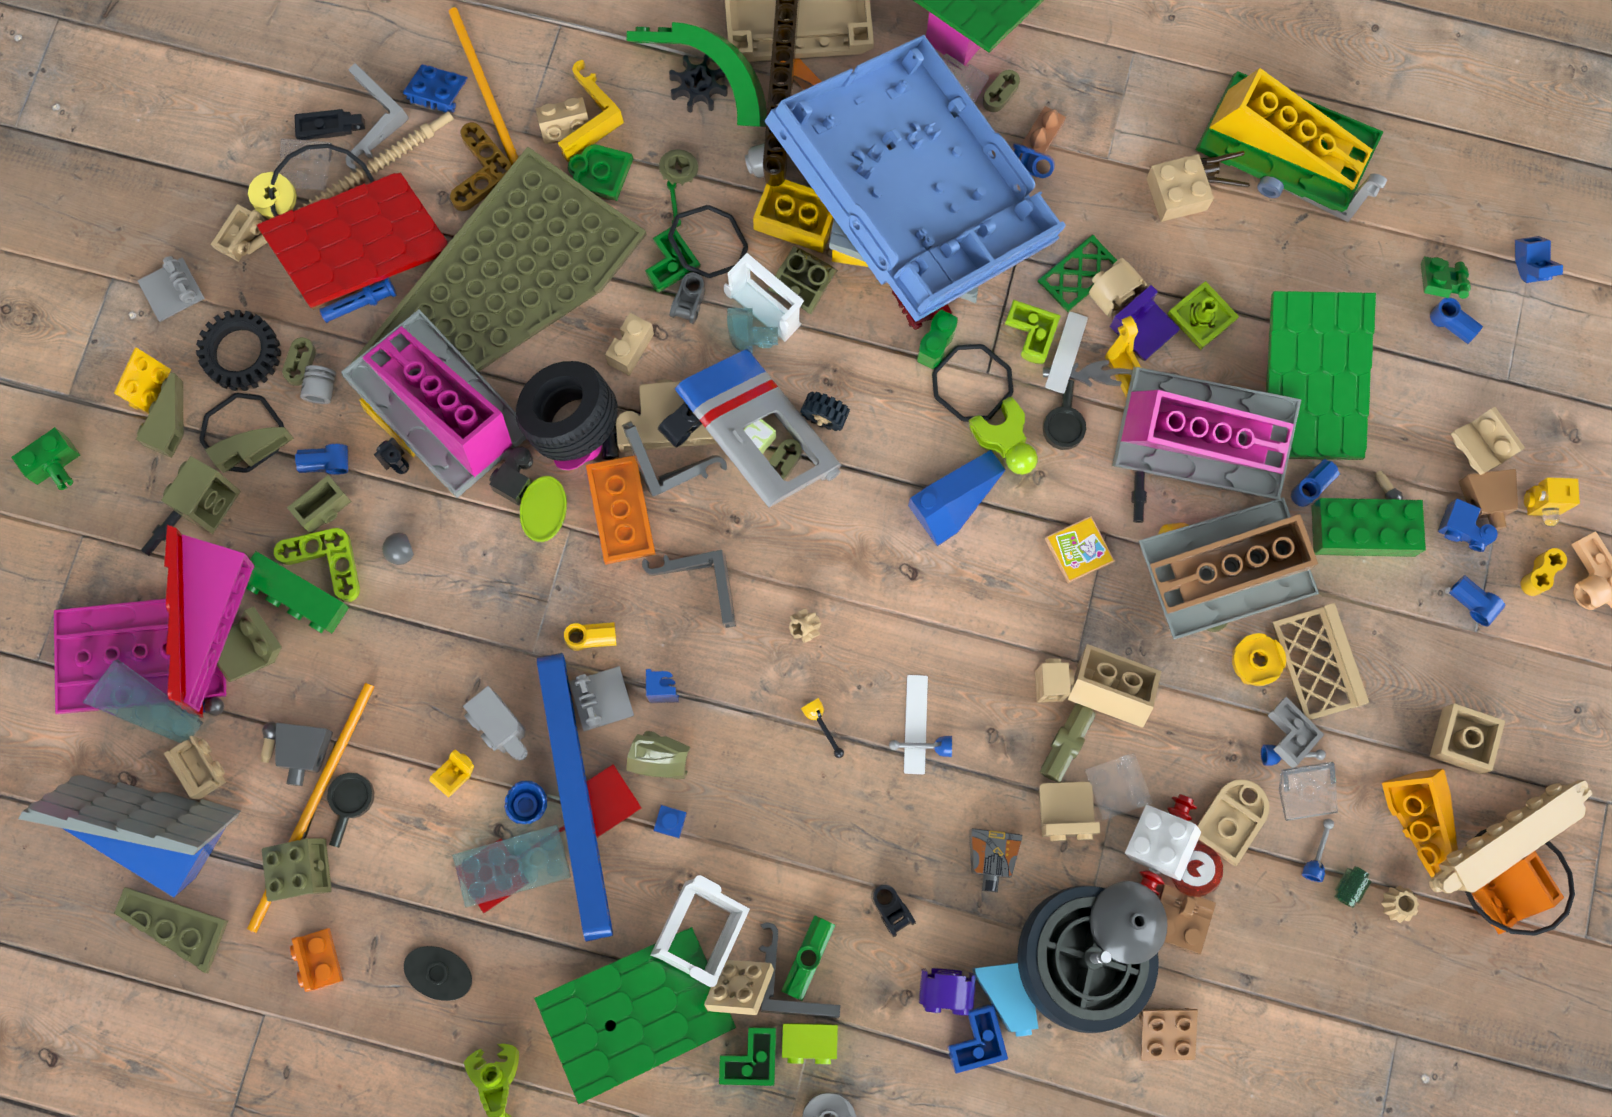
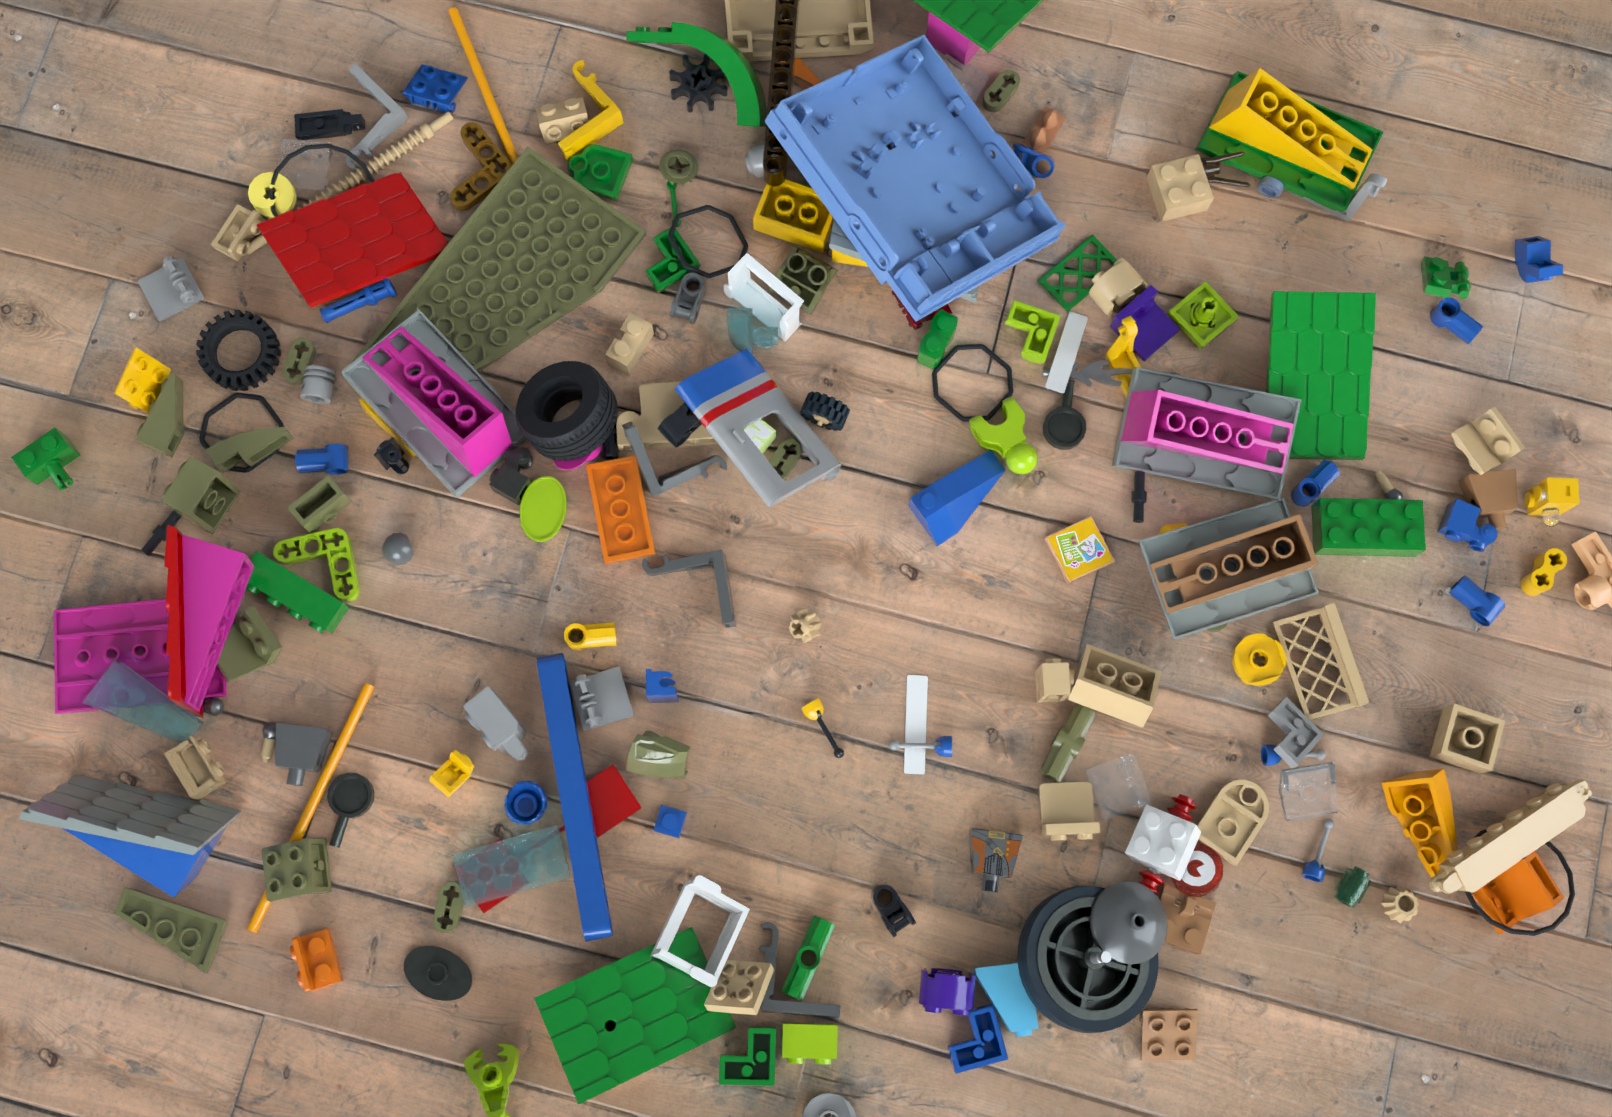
(442, 906): none -> olive beam

